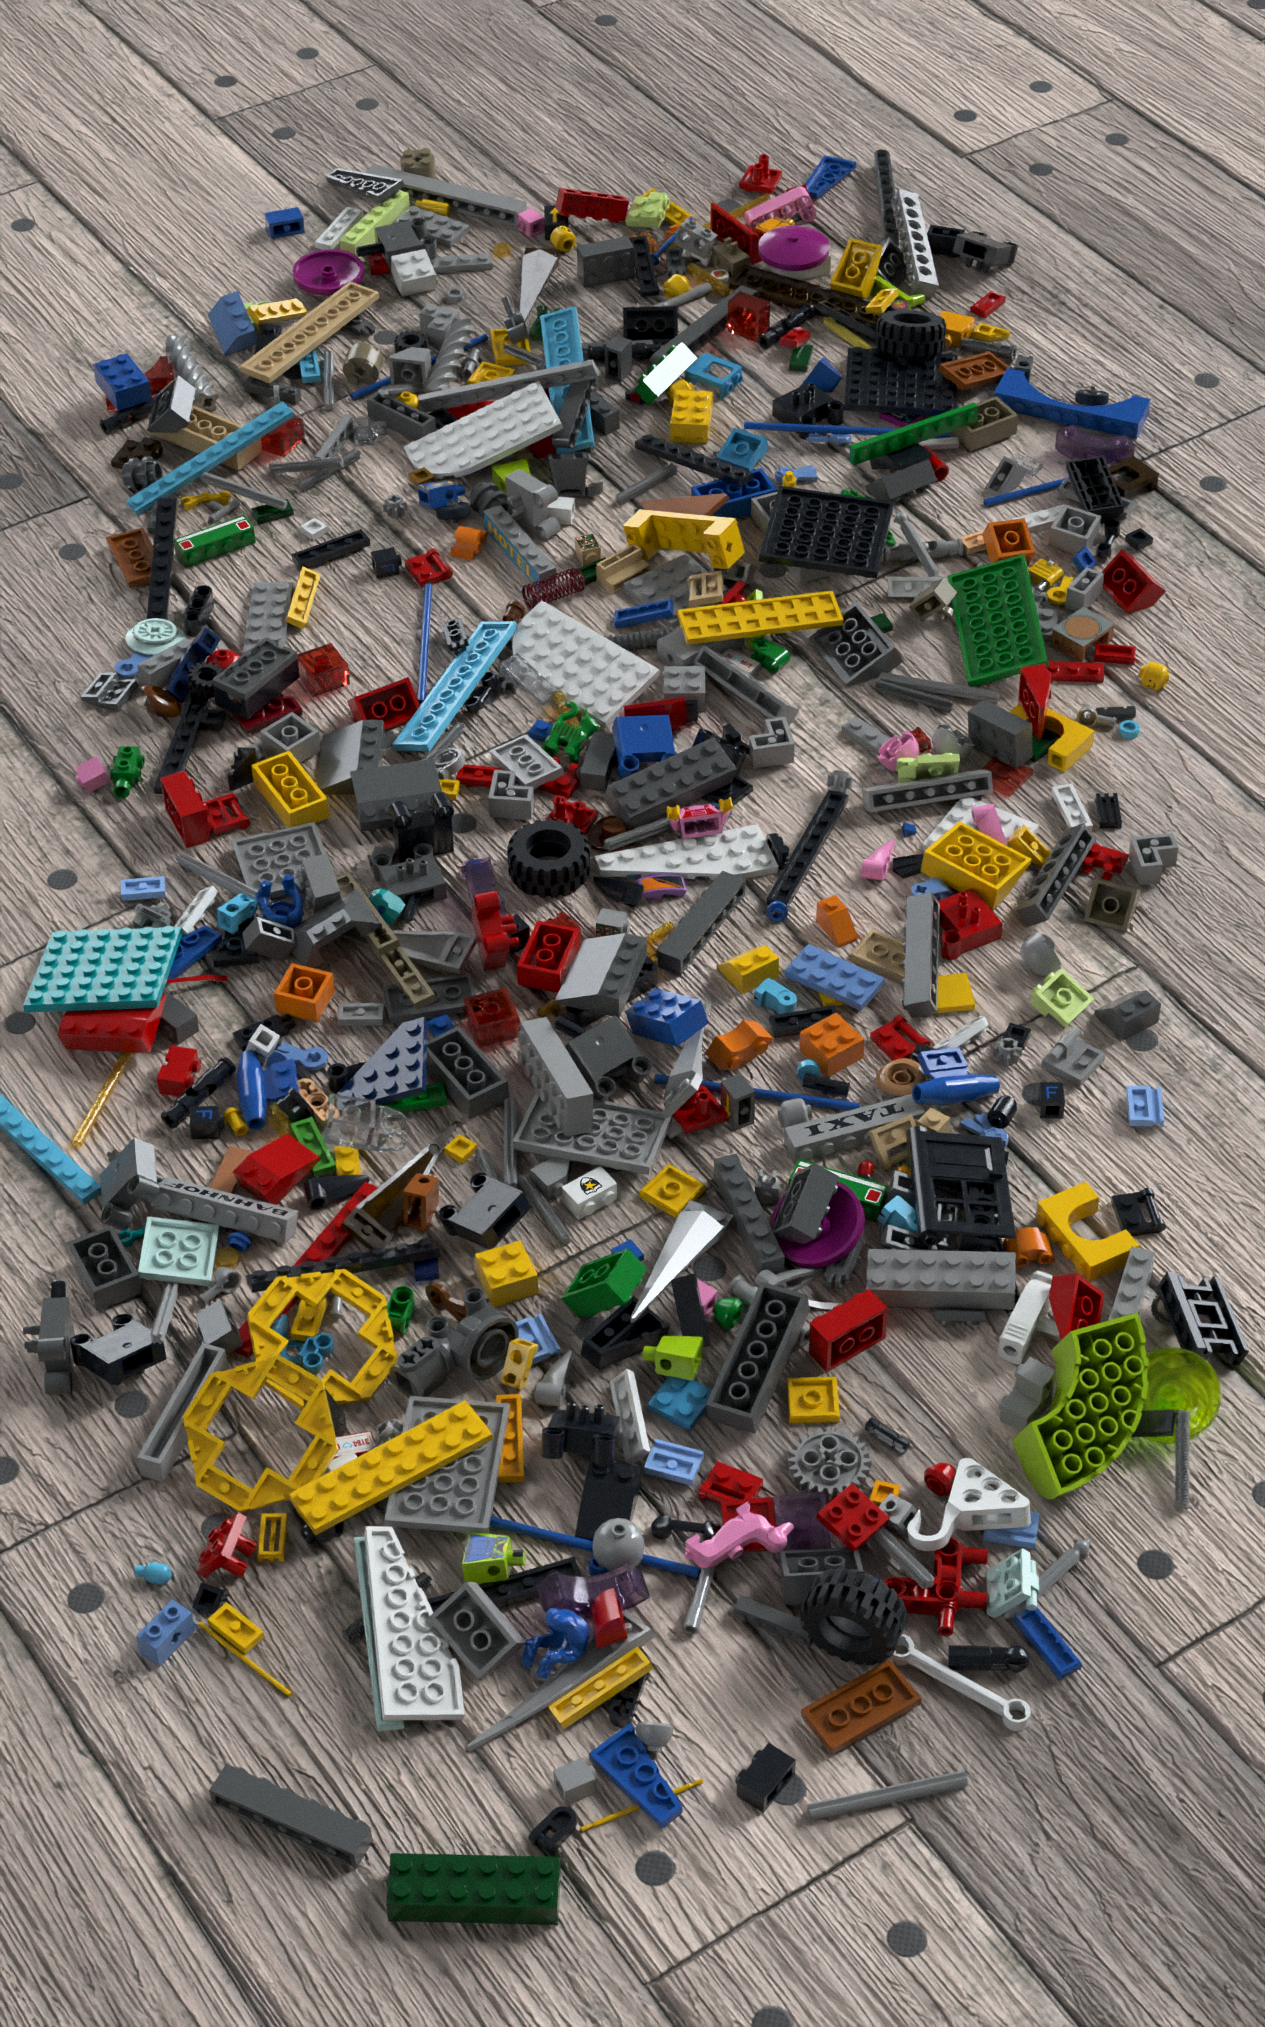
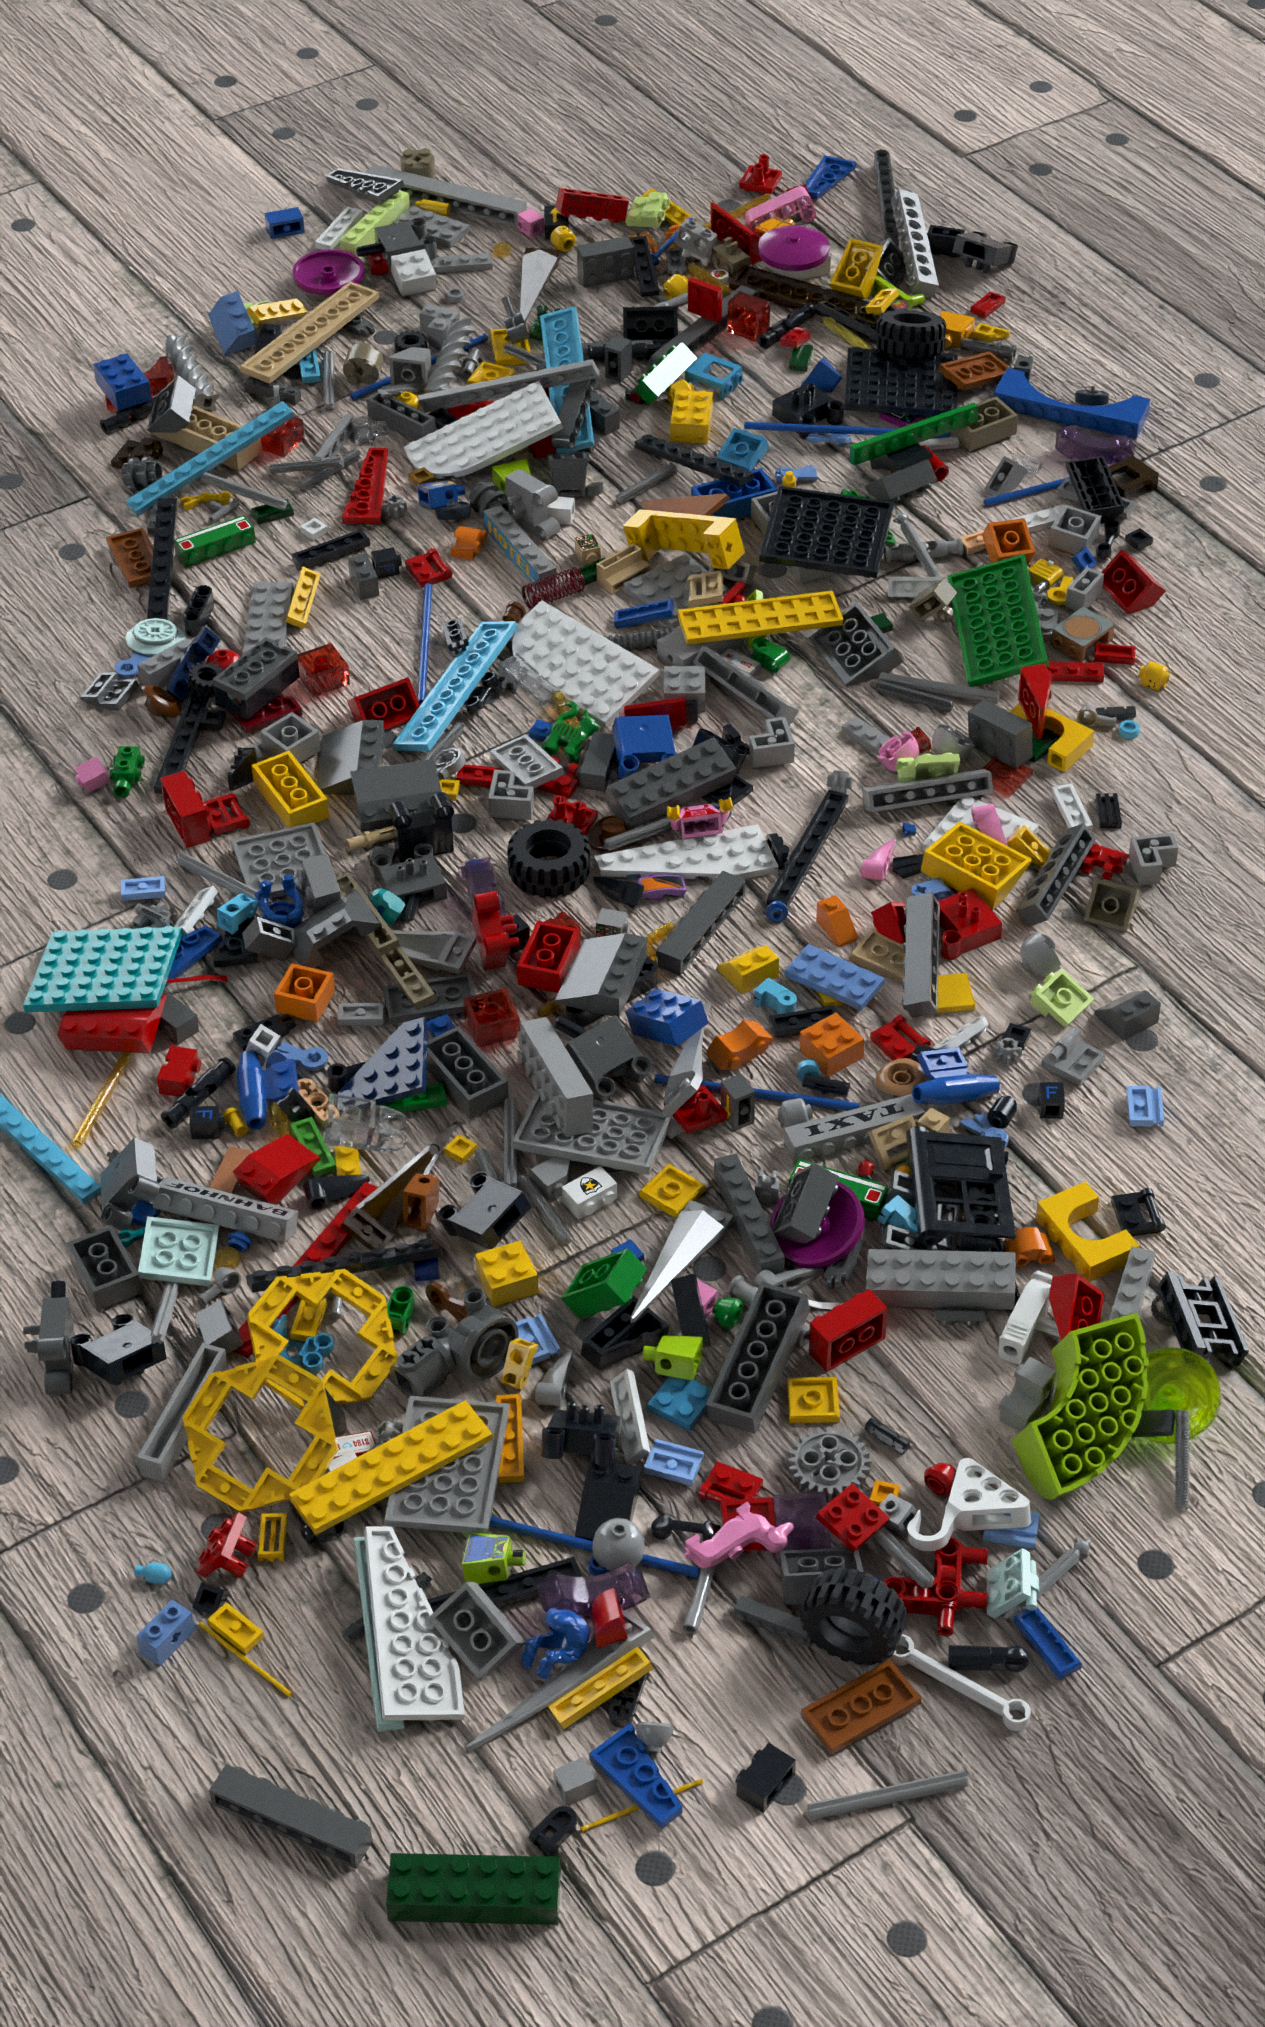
(141, 1211): none -> blue tile
(363, 576): none -> dark grey brick
(367, 838): none -> tan pin
(368, 496): none -> red wing
(704, 299): none -> red plate
(890, 921): none -> red slope

